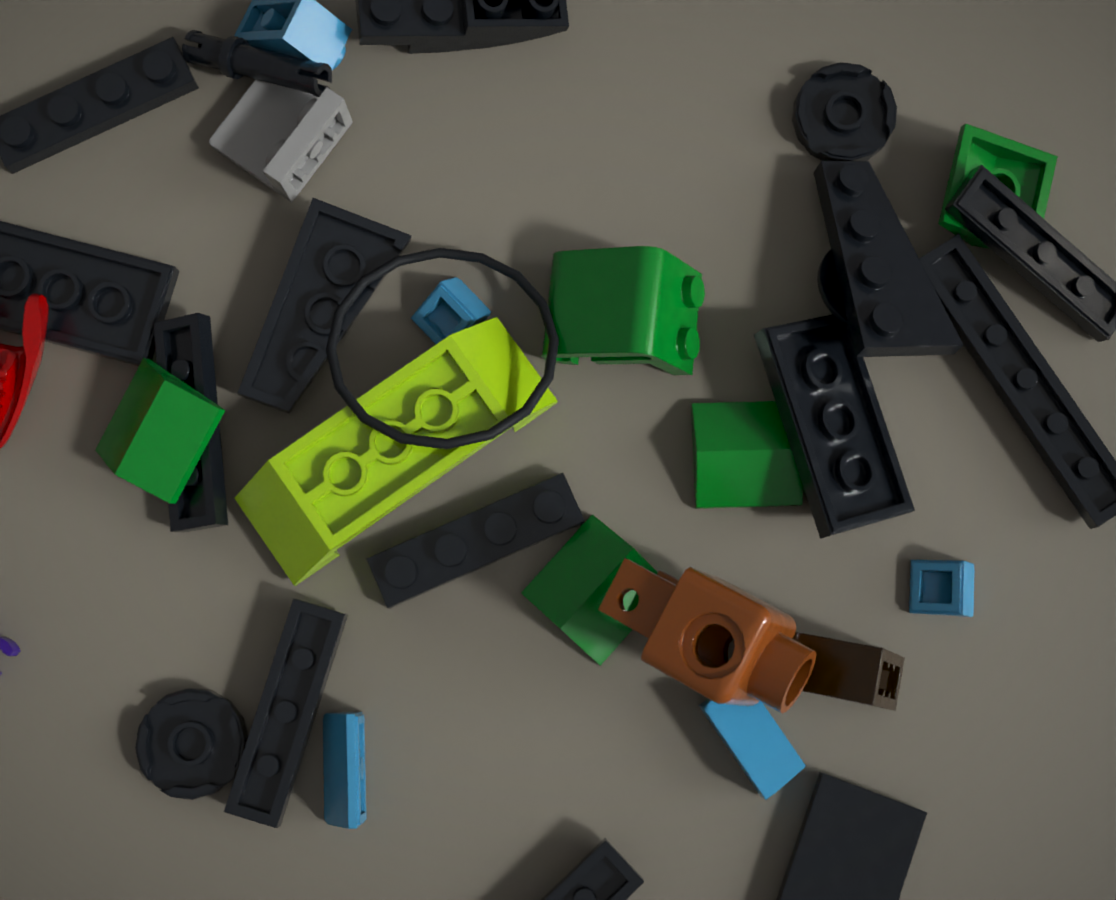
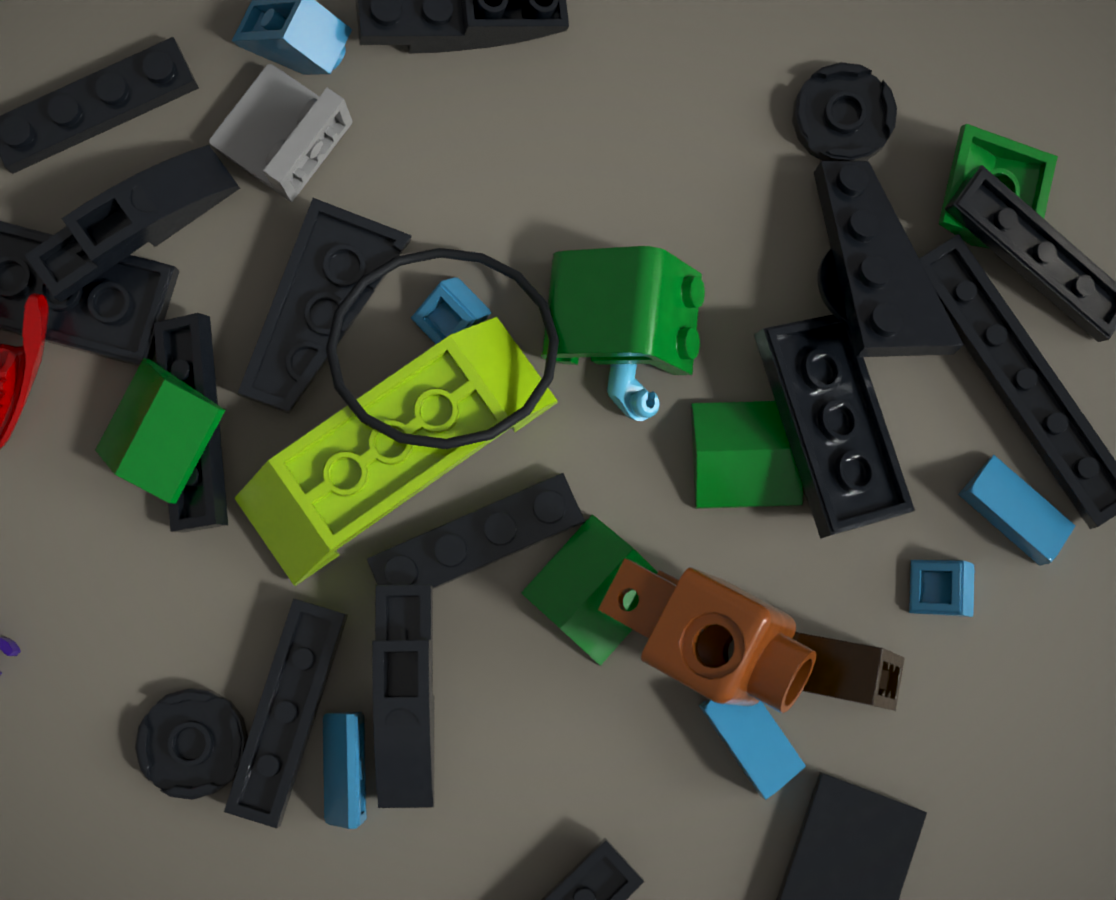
(128, 216): none -> black slope
(239, 59): black pin -> none
(403, 696): none -> black slope
(630, 393): none -> medium azure arm
(1017, 511): none -> dark azure slope

